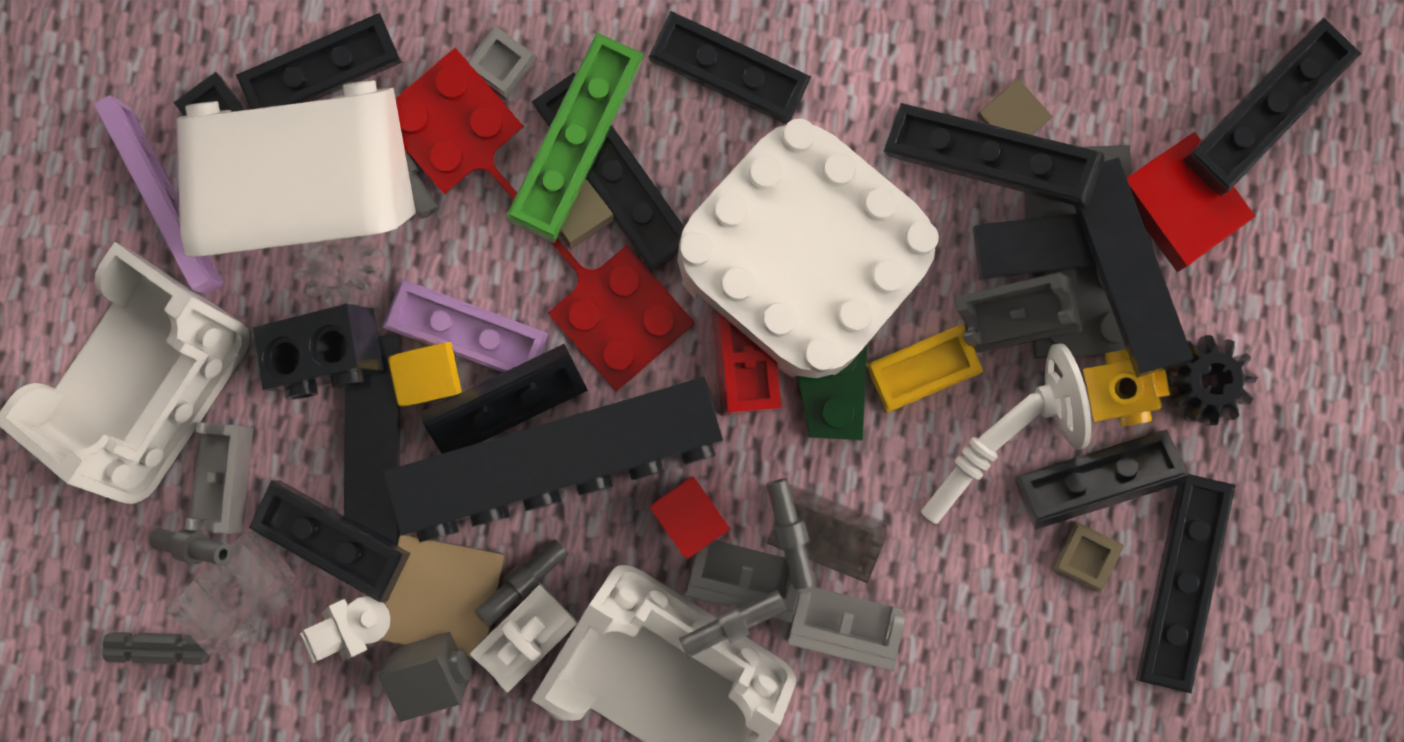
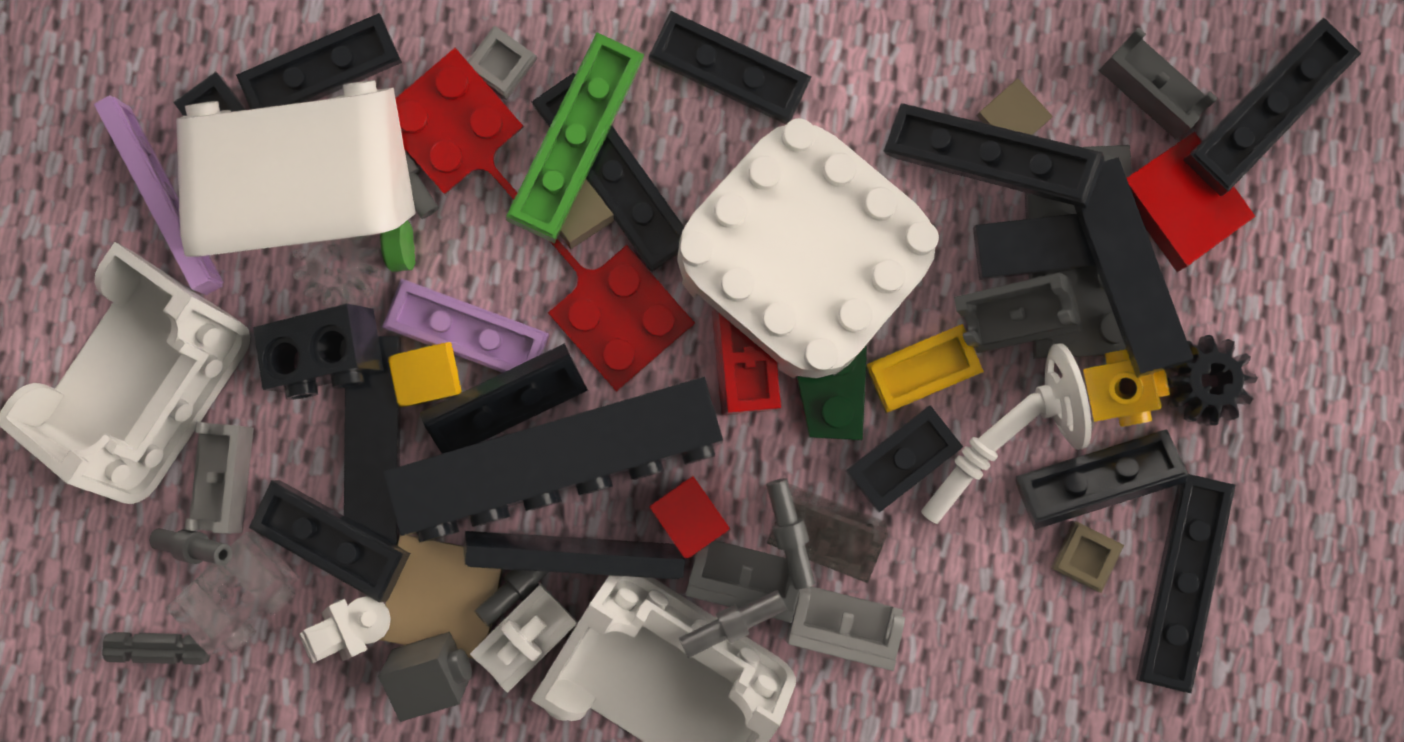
(398, 248): none -> bright green tile
(572, 555): none -> black tile
(904, 458): none -> black plate
(1156, 85): none -> dark grey hinge

